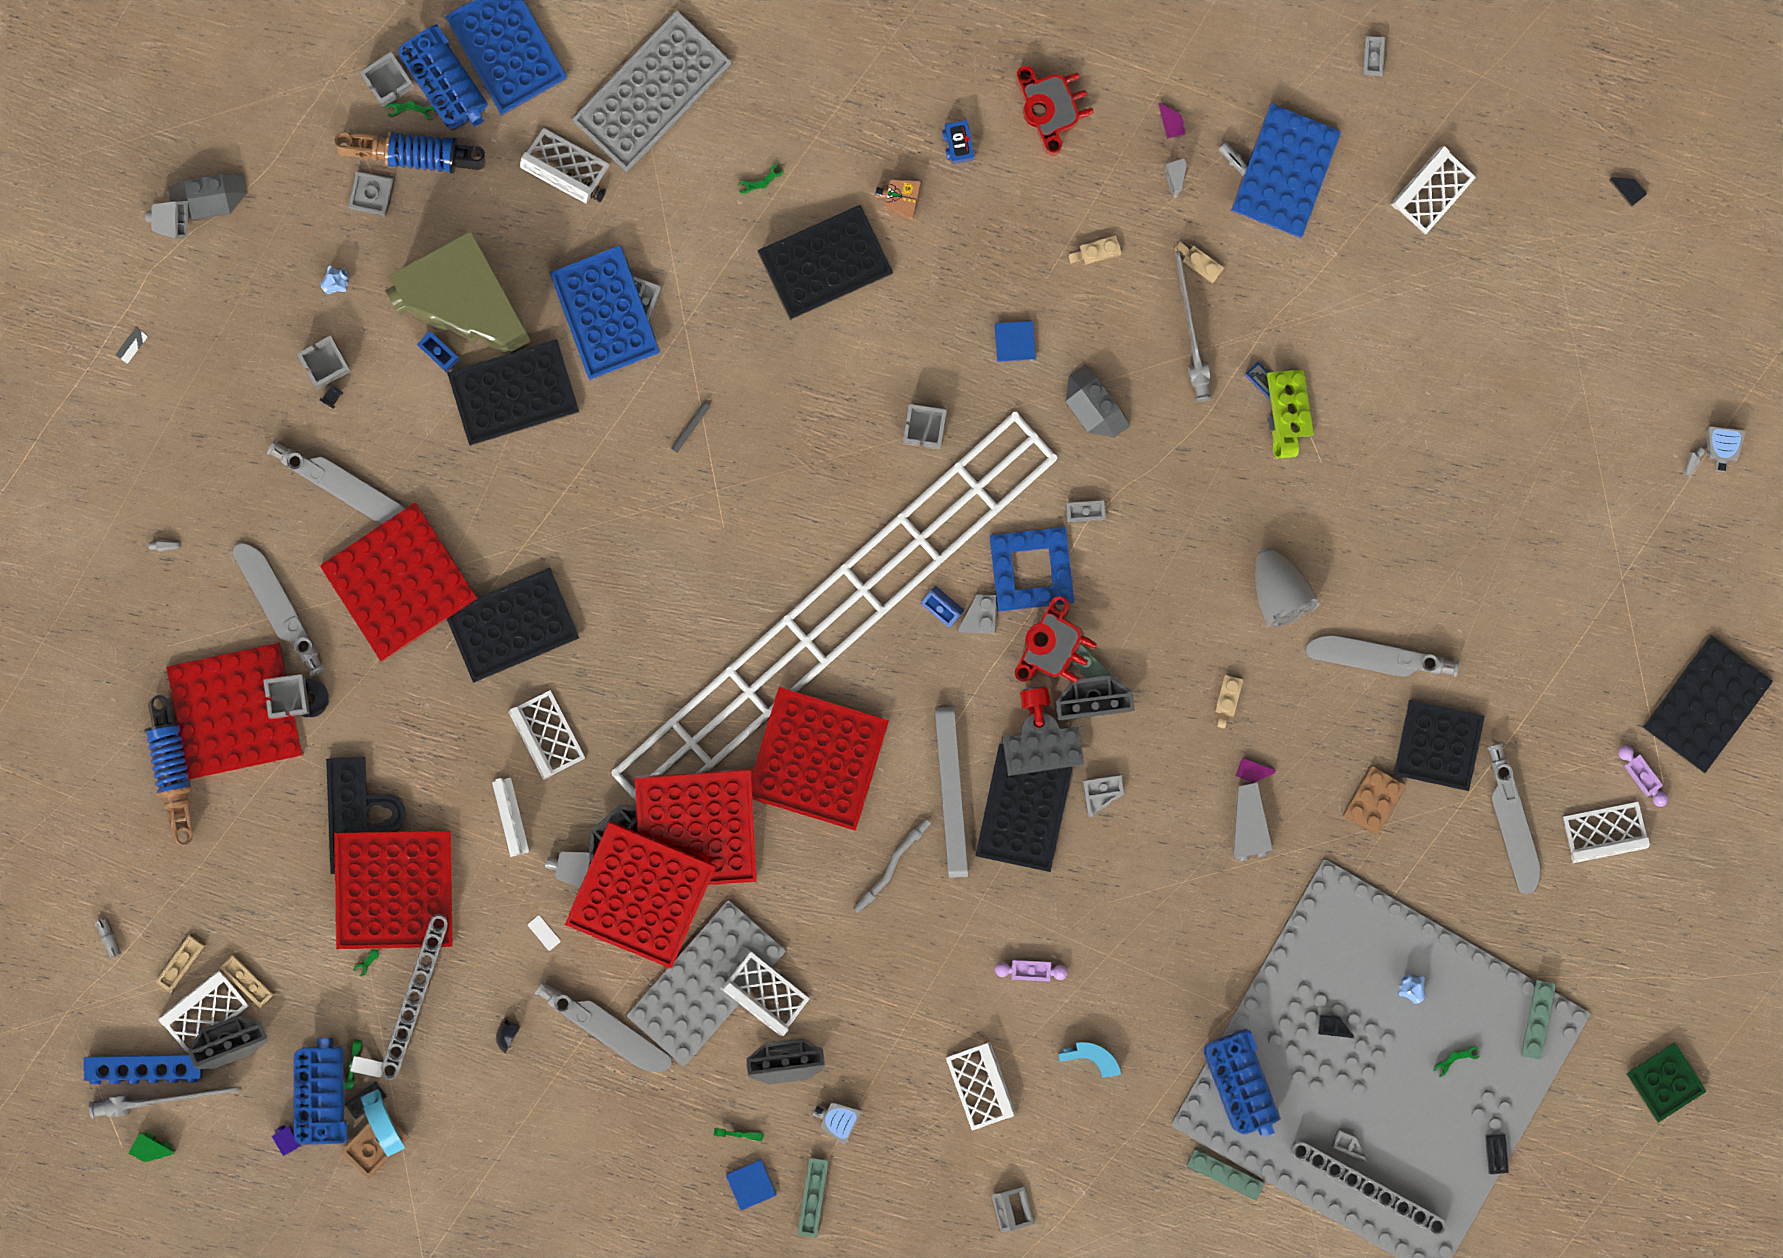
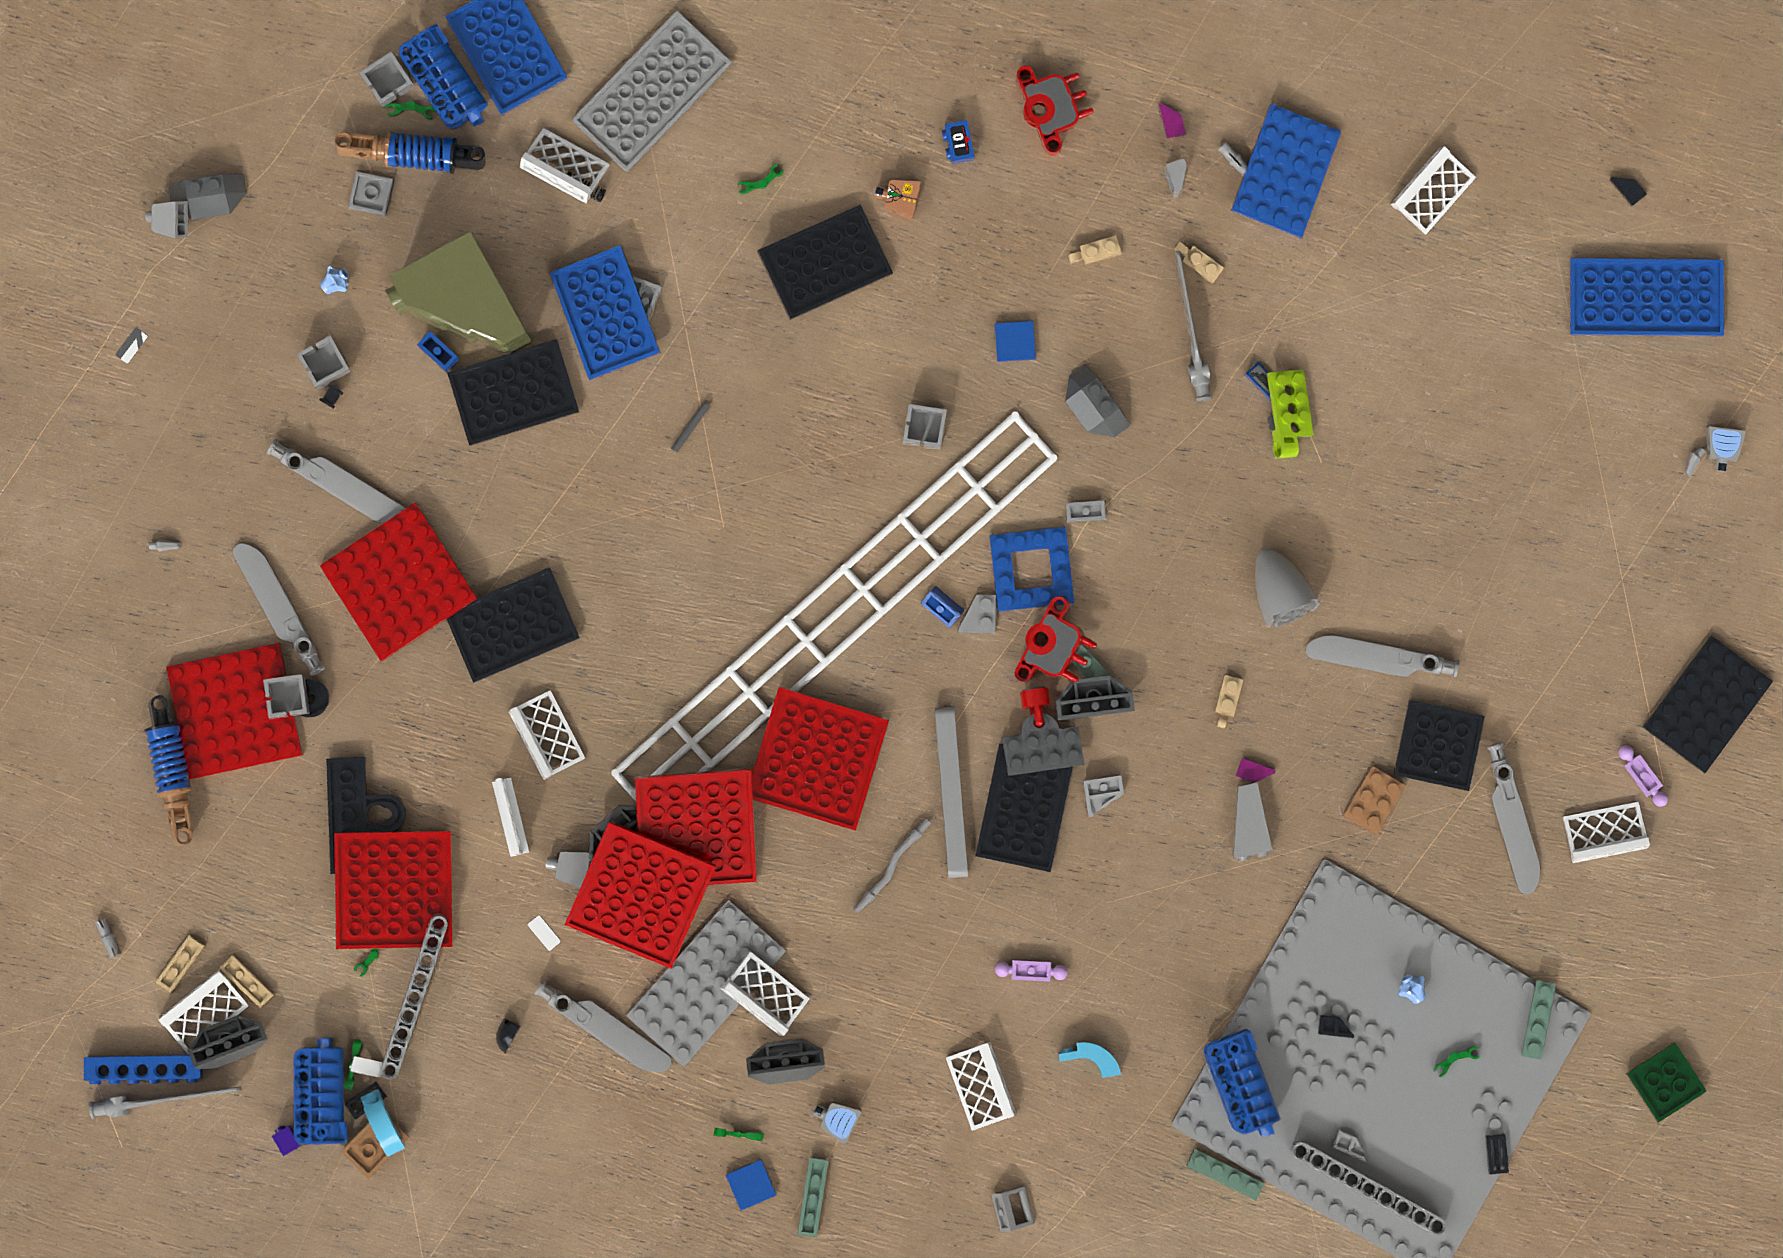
(148, 1148): green slope -> none
(1373, 56): light grey plate -> none
(1646, 297): none -> blue plate

